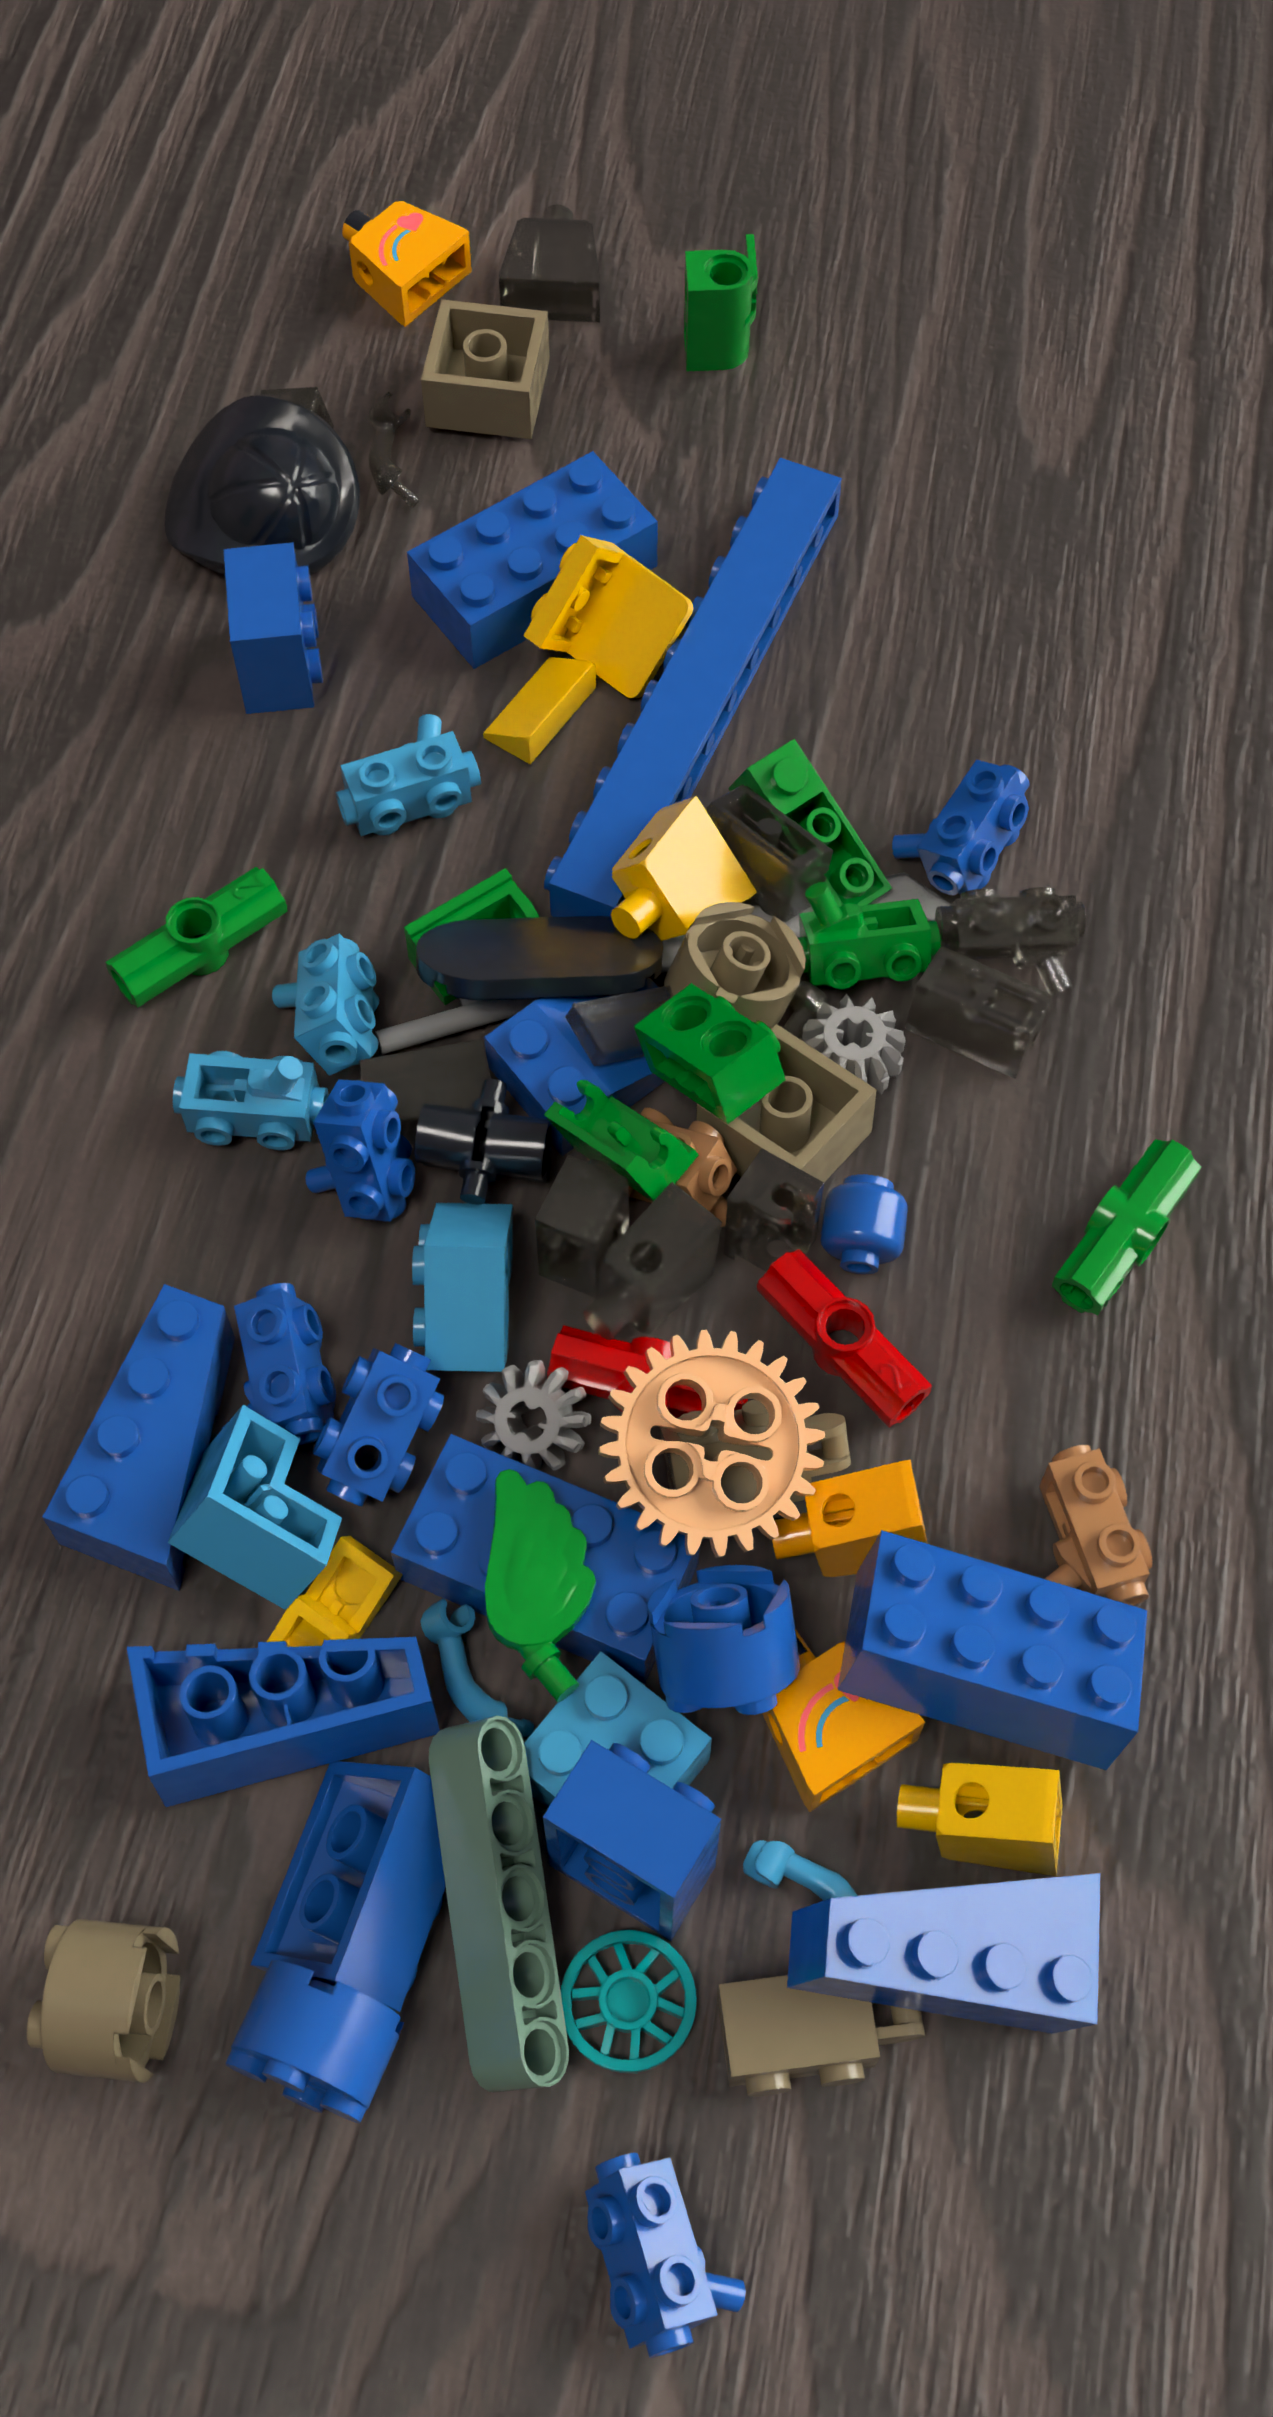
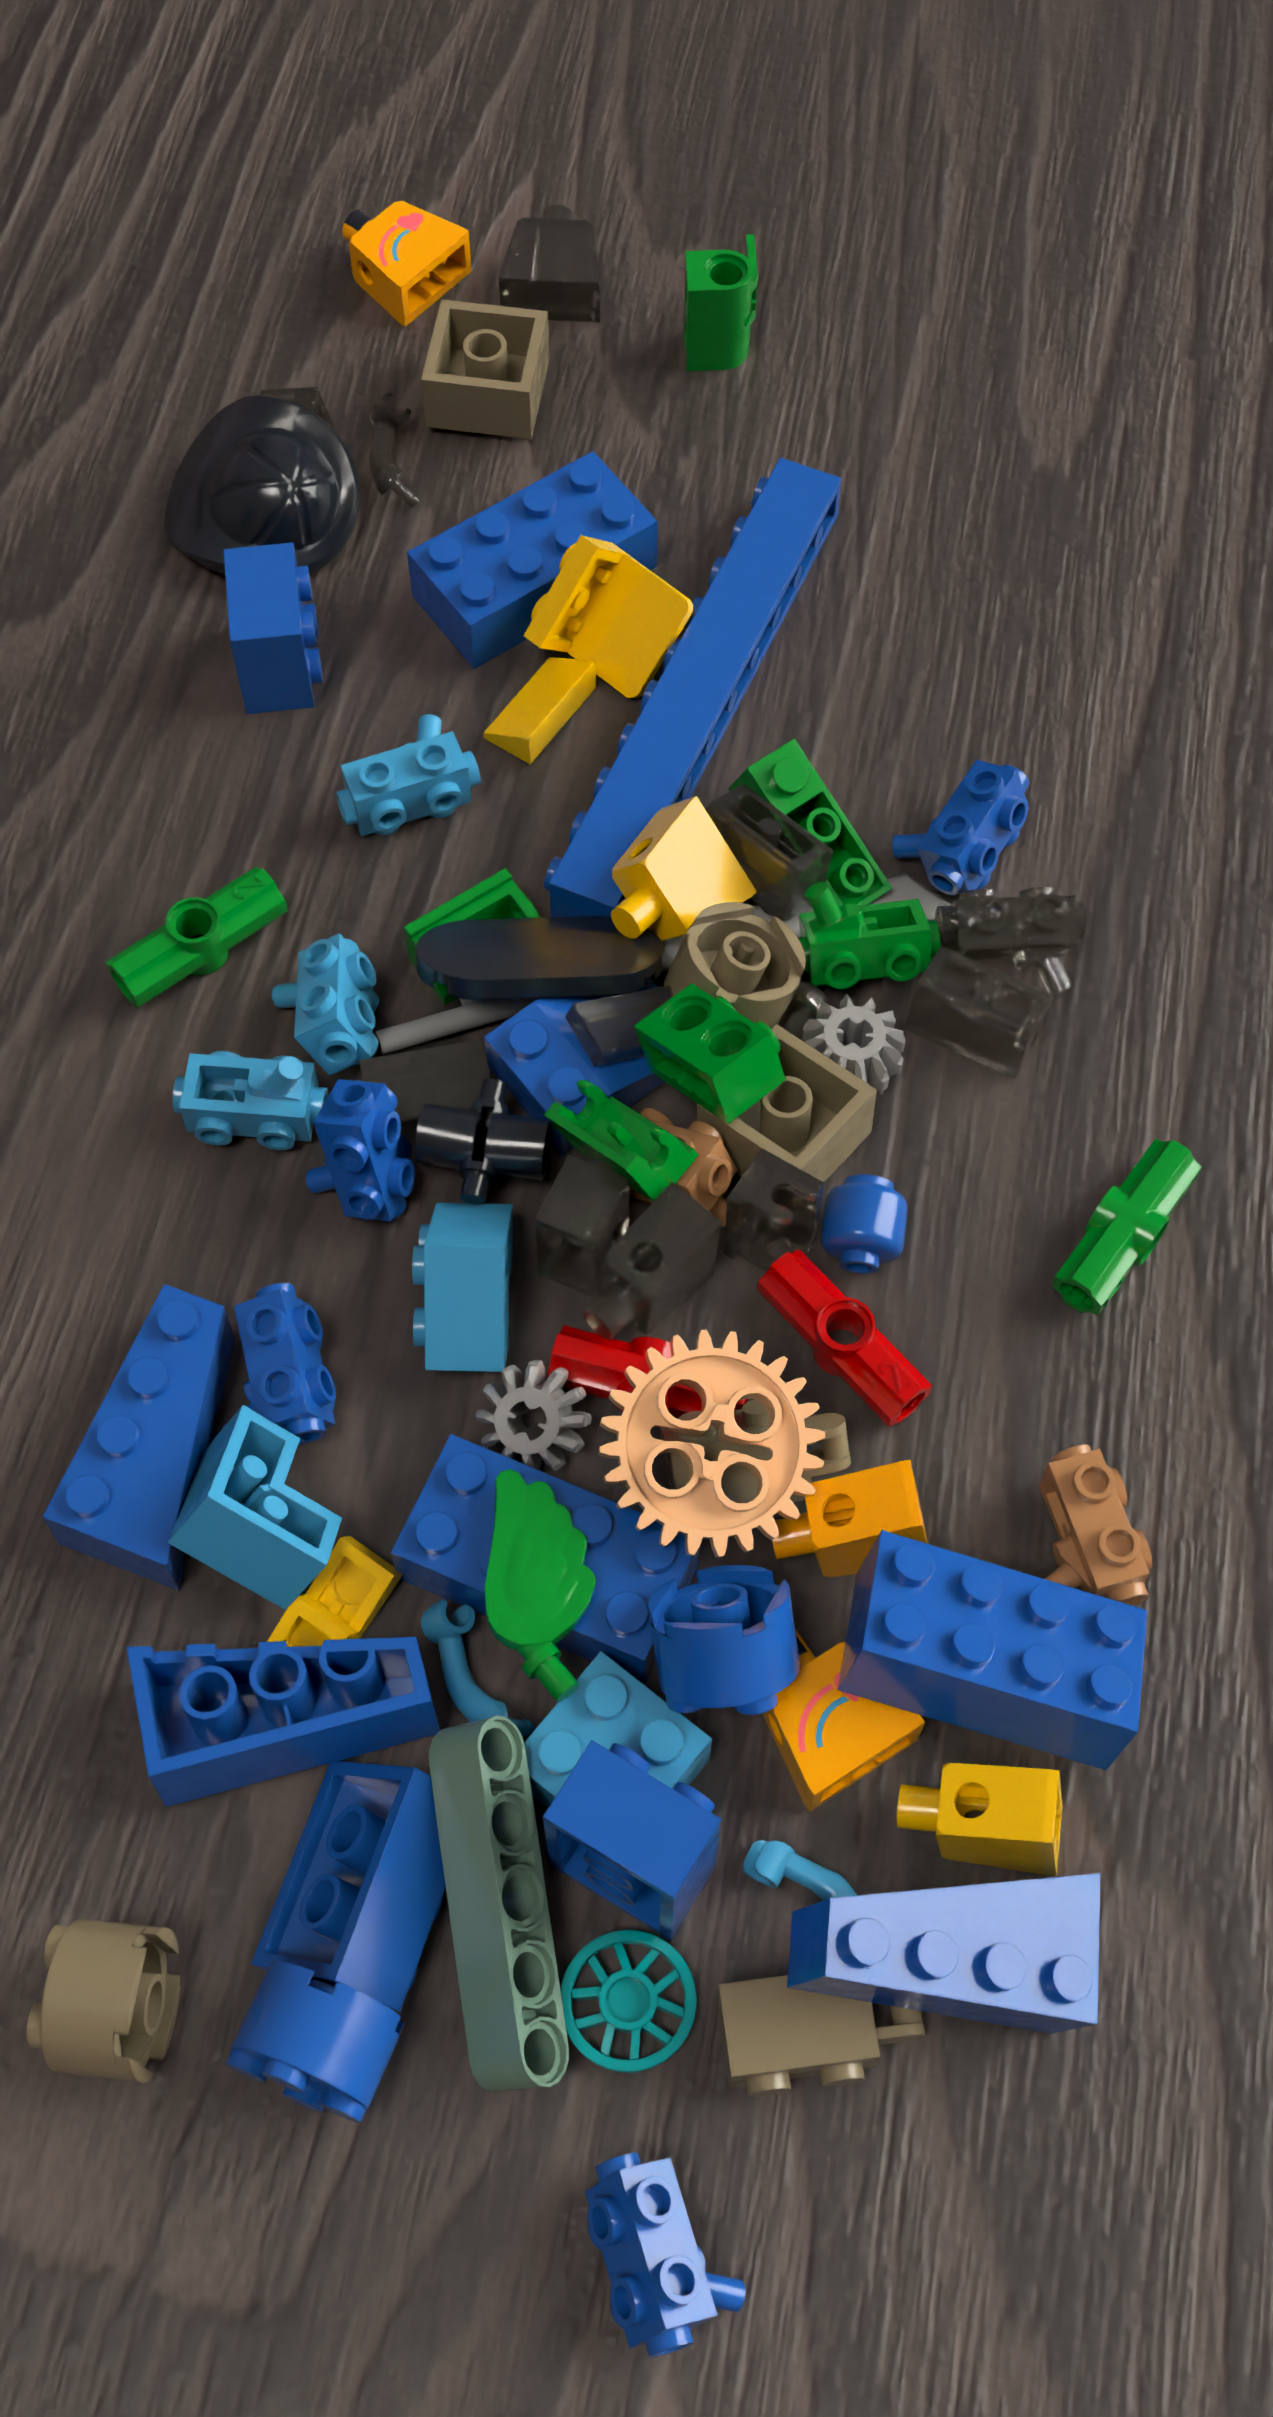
(385, 1407): blue brick -> none

